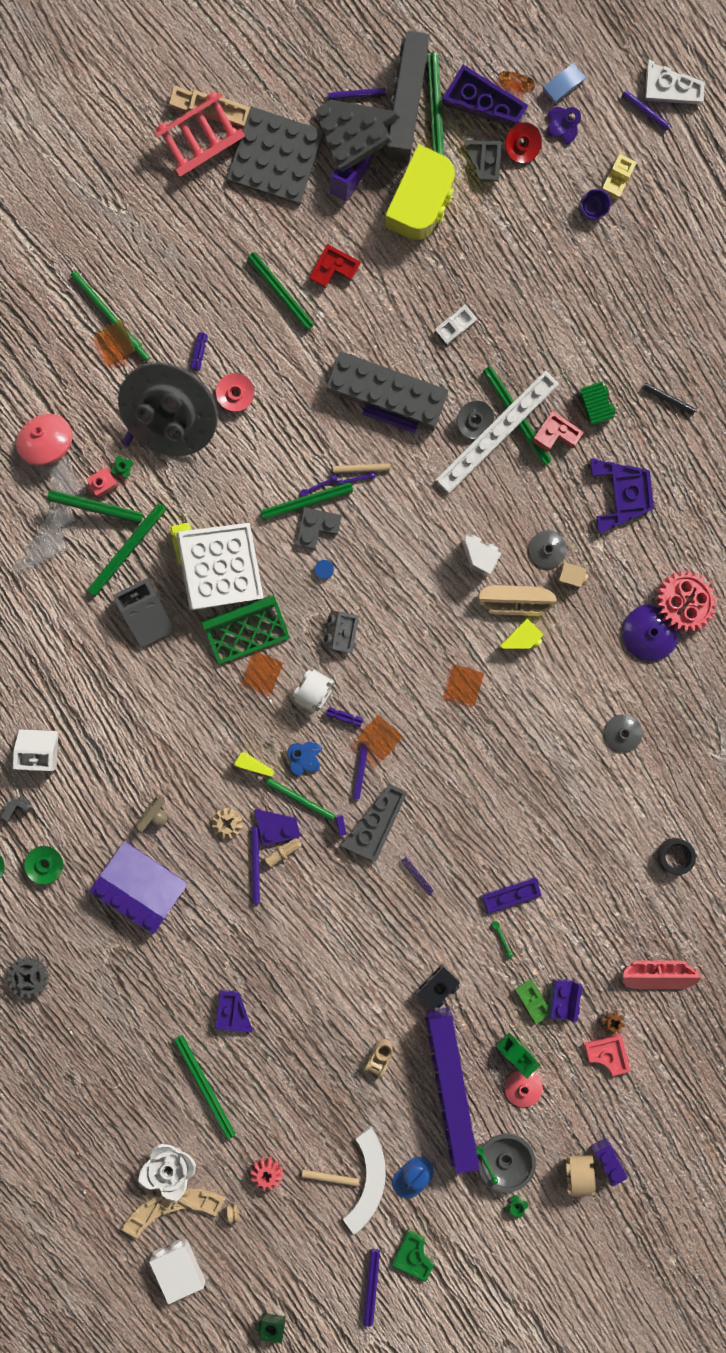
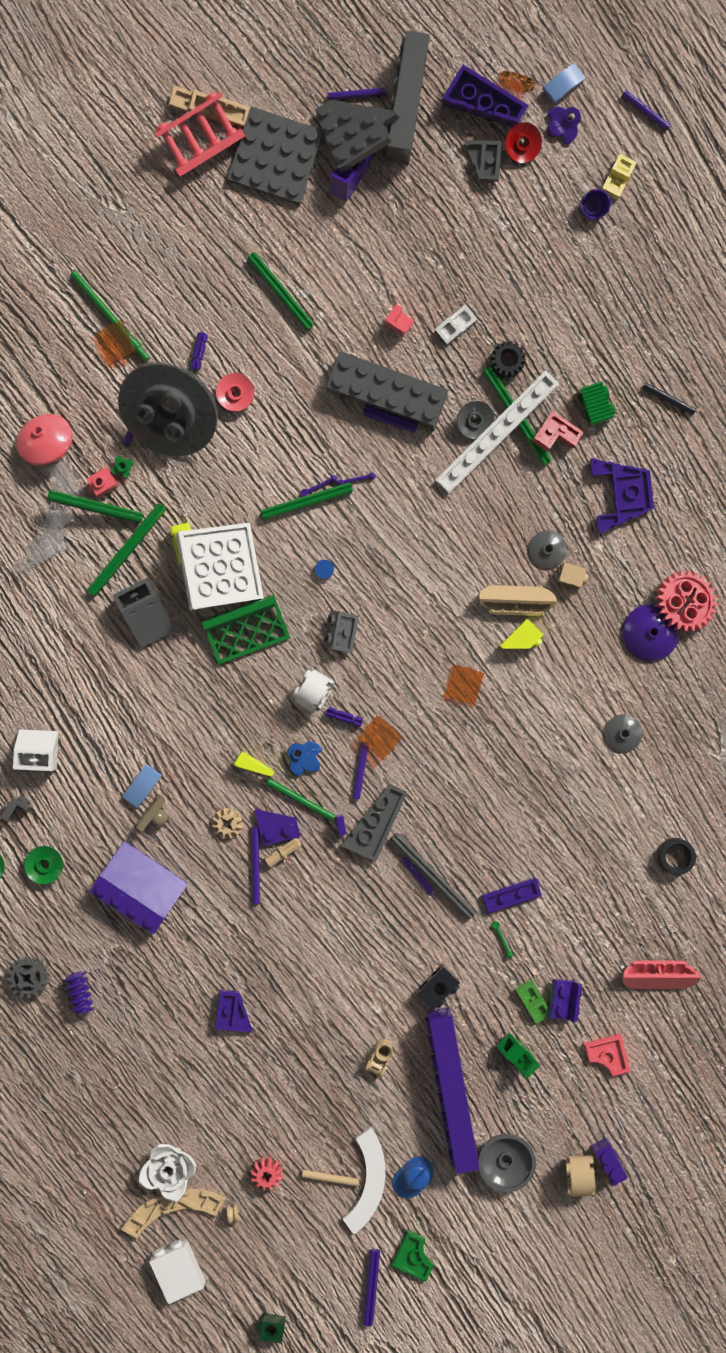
(78, 988): none -> dark purple piece
(142, 786): none -> medium blue slope
(204, 1087): green axle -> none
(262, 672): clear orange piece -> none
(316, 521): dark grey plate -> none
(333, 261): red plate -> none
(361, 468): tan bar -> none
(399, 321): none -> coral panel
(421, 195): neon yellow brick -> none
(433, 876): none -> dark grey axle
(435, 103): green axle -> none
(480, 556): white slope -> none
(480, 1151): green hinge -> none
(511, 348): none -> black tyre
(516, 1082): coral dish -> none
(517, 1212): green plate -> none
(607, 1019): dark orange gear -> none
(669, 86): white wing -> none

